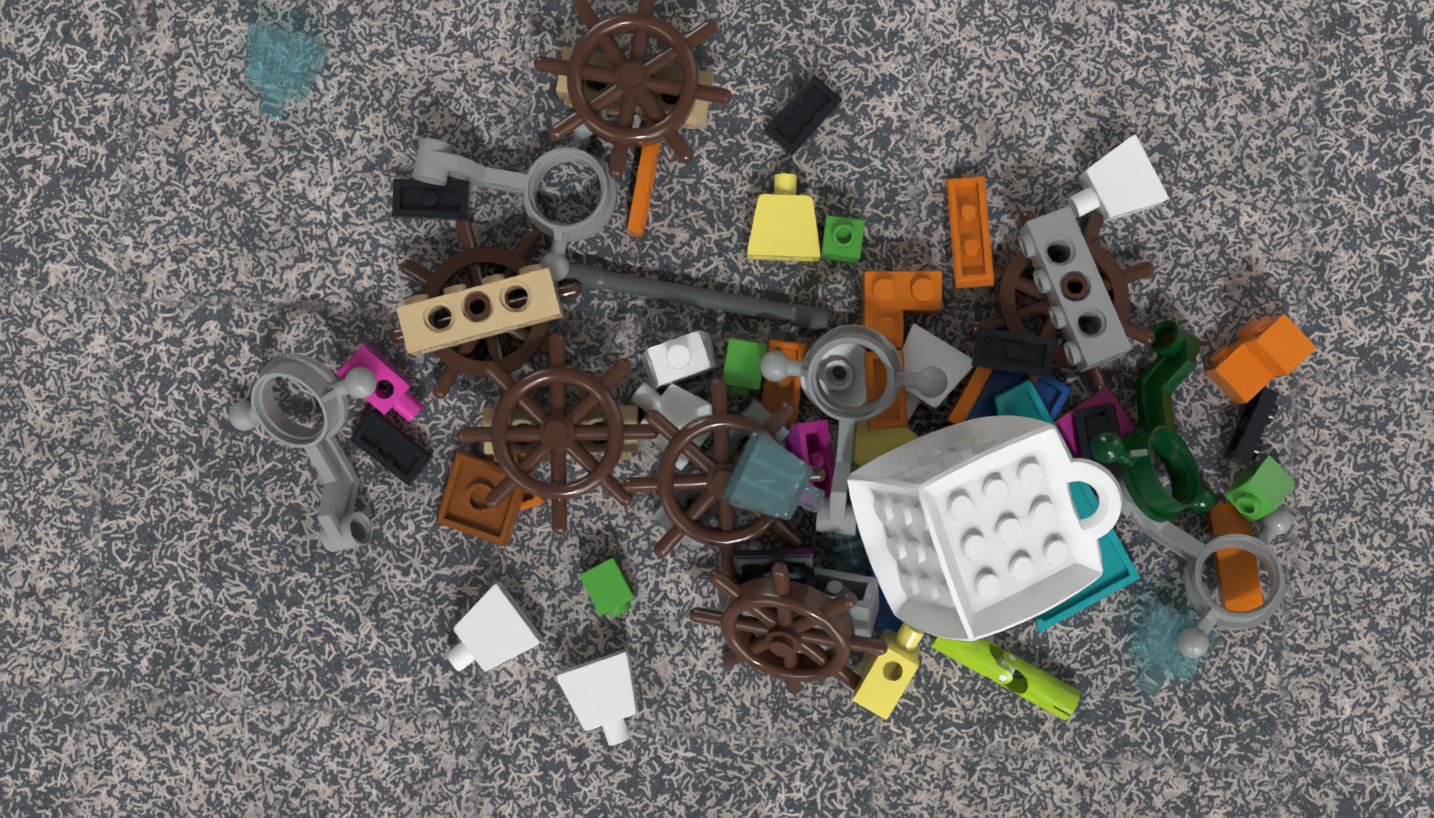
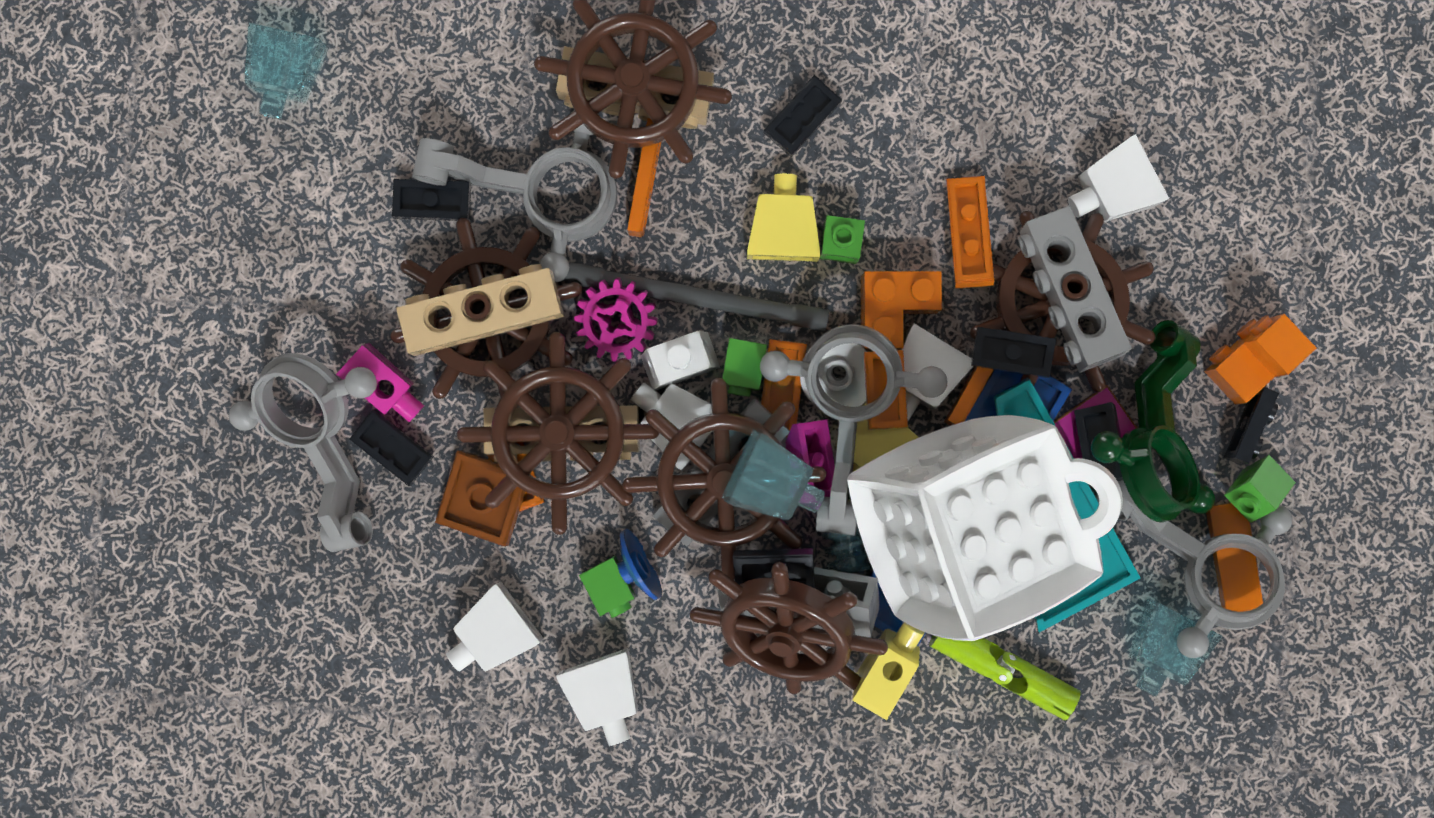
(599, 312): none -> dark pink gear
(636, 566): none -> blue dish

